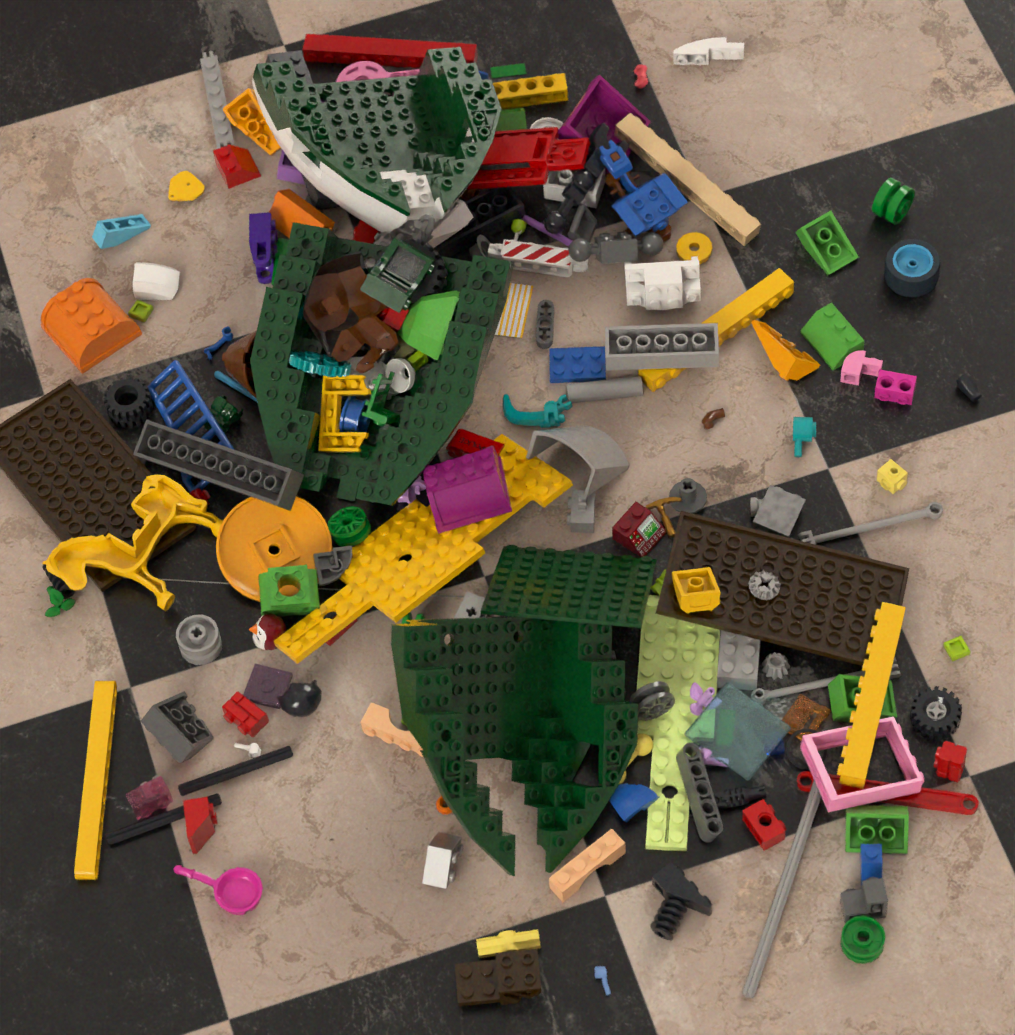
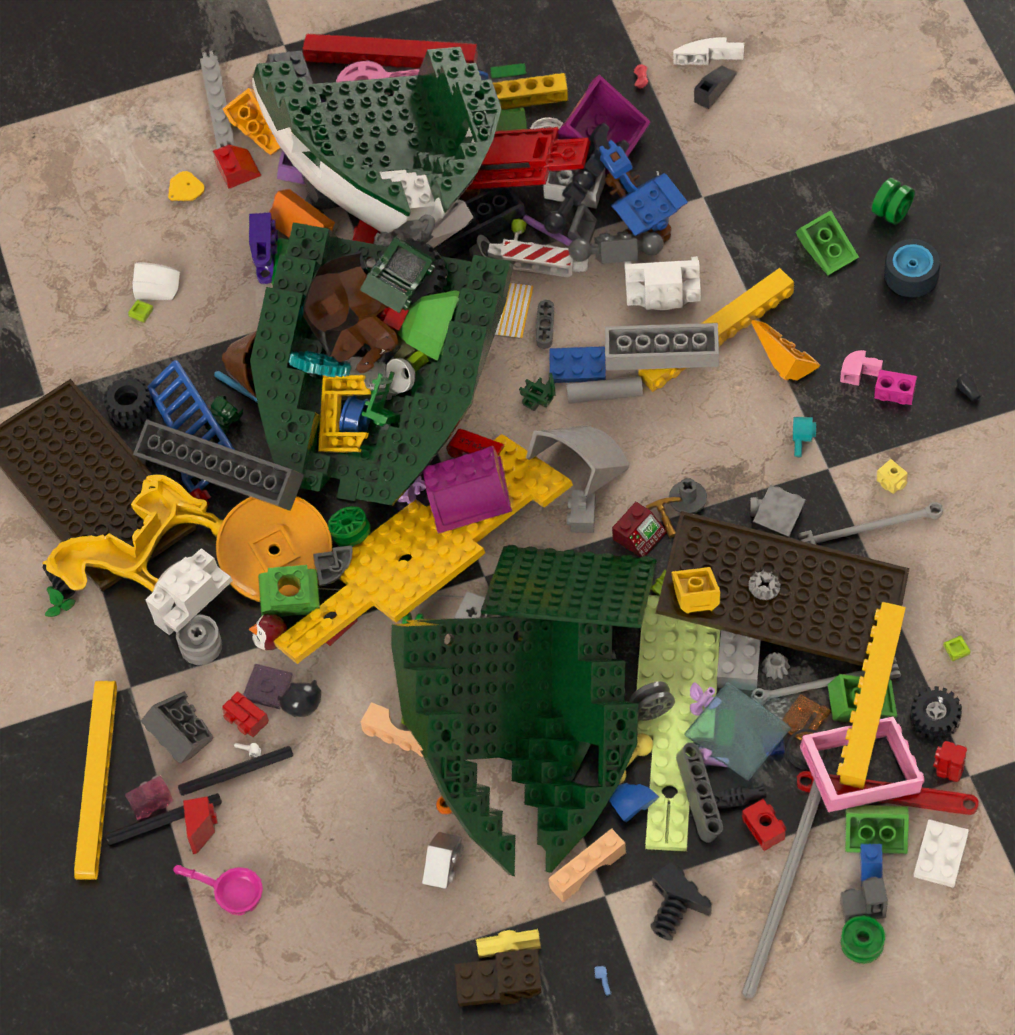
(87, 323): orange container -> none
(118, 230): medium azure slope -> none
(191, 586): none -> white piece
(226, 337): blue piece -> none
(537, 399): none -> dark green piece
(545, 419): teal piece -> none
(688, 179): tan brick -> none
(694, 240): yellow tile -> none
(711, 416): reddish brown arm -> none
(712, 86): none -> black slope
(832, 336): bright green slope -> none
(941, 853): none -> white plate

